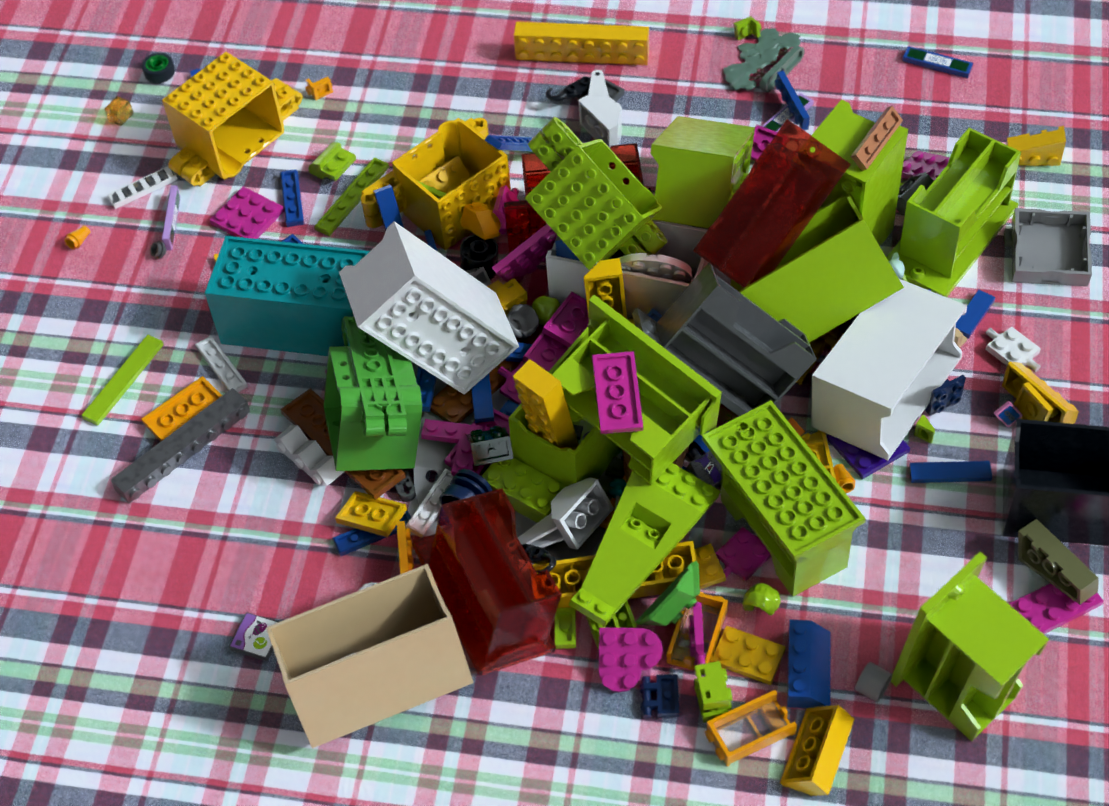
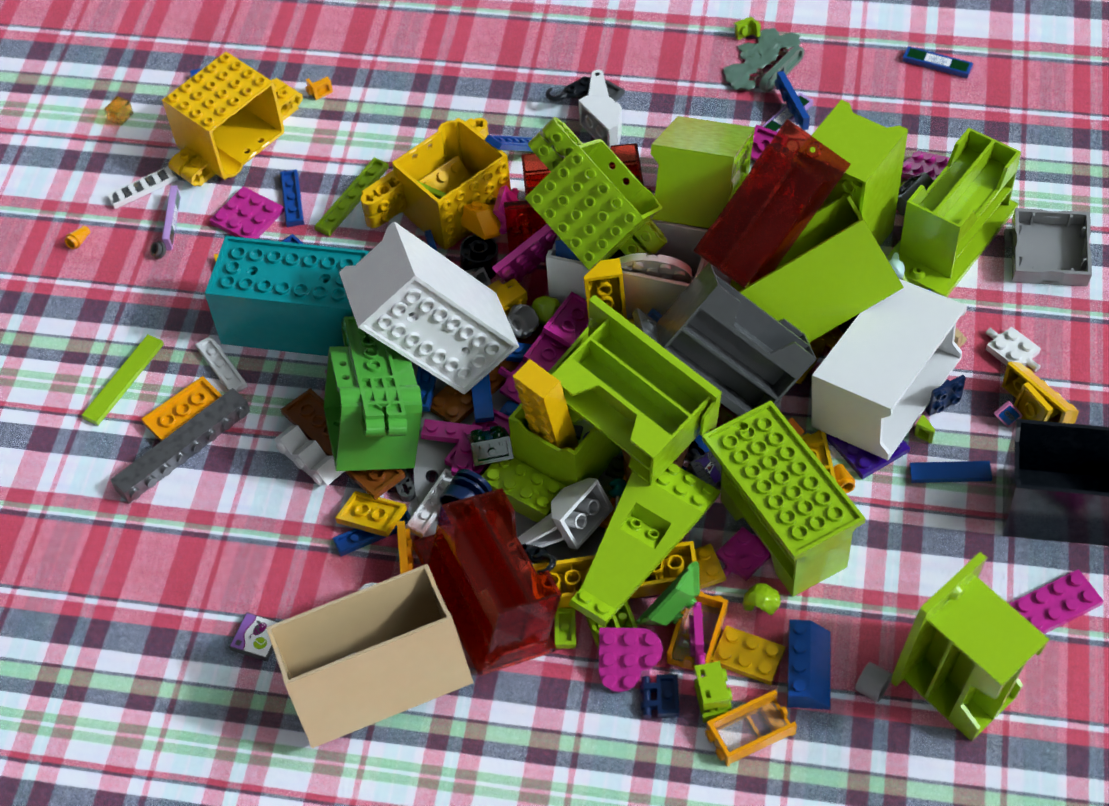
(158, 67): black wheel -> none
(332, 162): lime brick -> none
(388, 206): blue tile -> none
(581, 43): yellow brick -> none
(617, 392): dark pink plate -> none
(817, 750): yellow slope -> none
(876, 138): nougat plate -> none
(975, 312): blue tile -> none
(1041, 148): yellow wedge -> none
(1055, 562): olive wedge -> none

